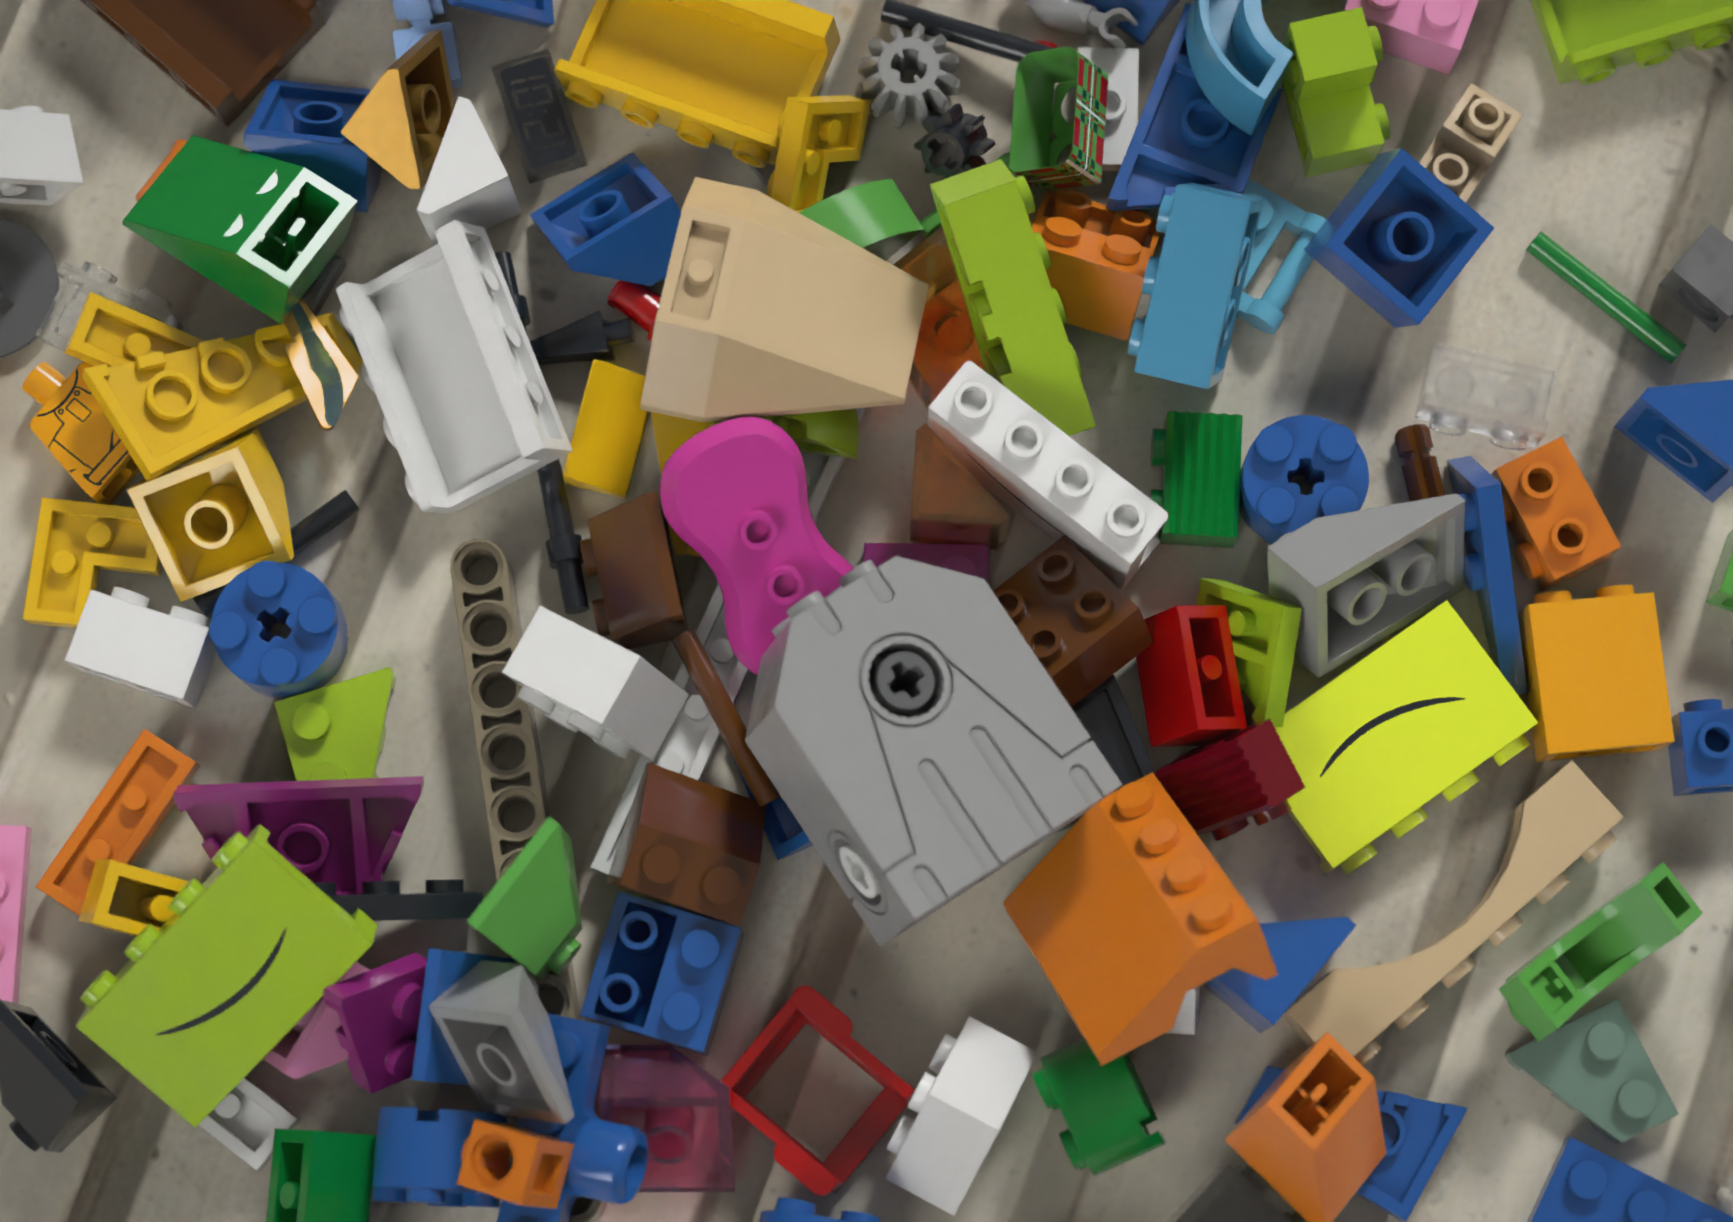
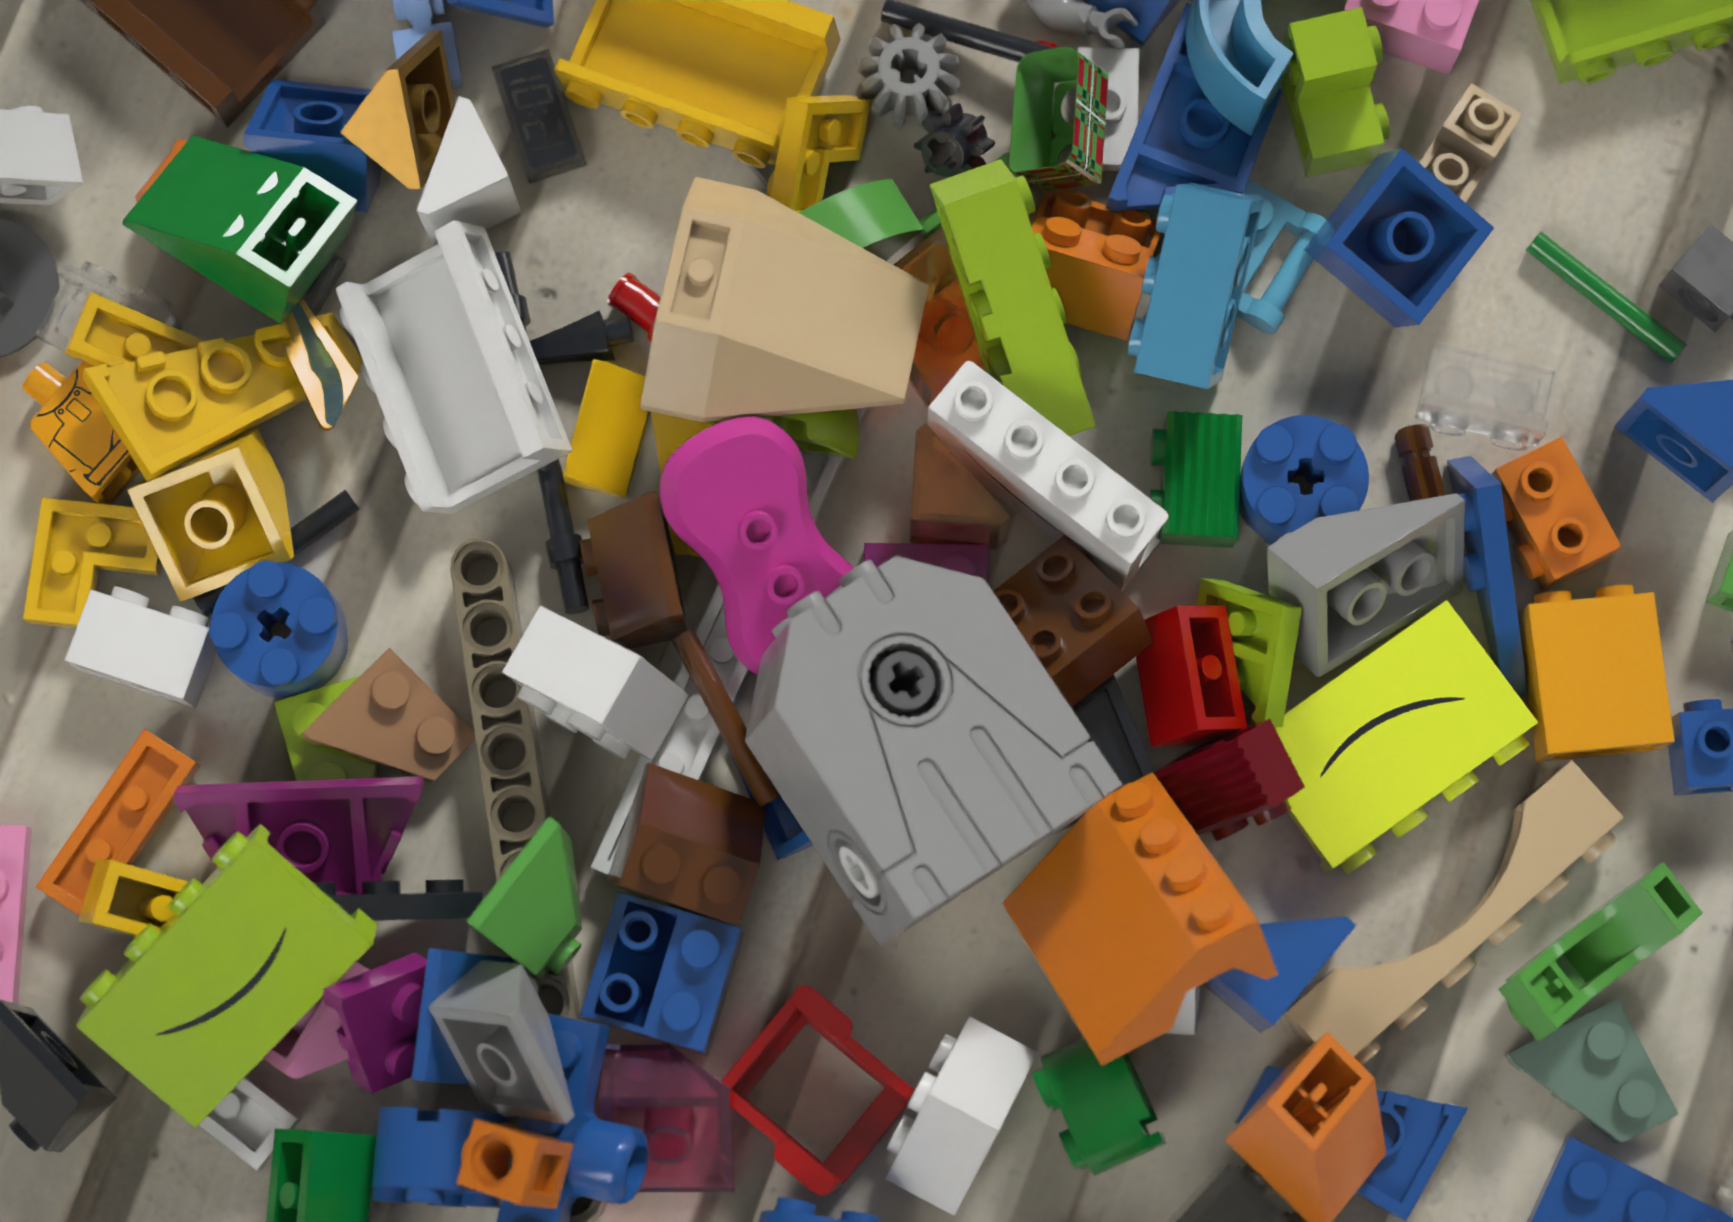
(393, 722): none -> medium nougat wing
(614, 224): blue slope -> none

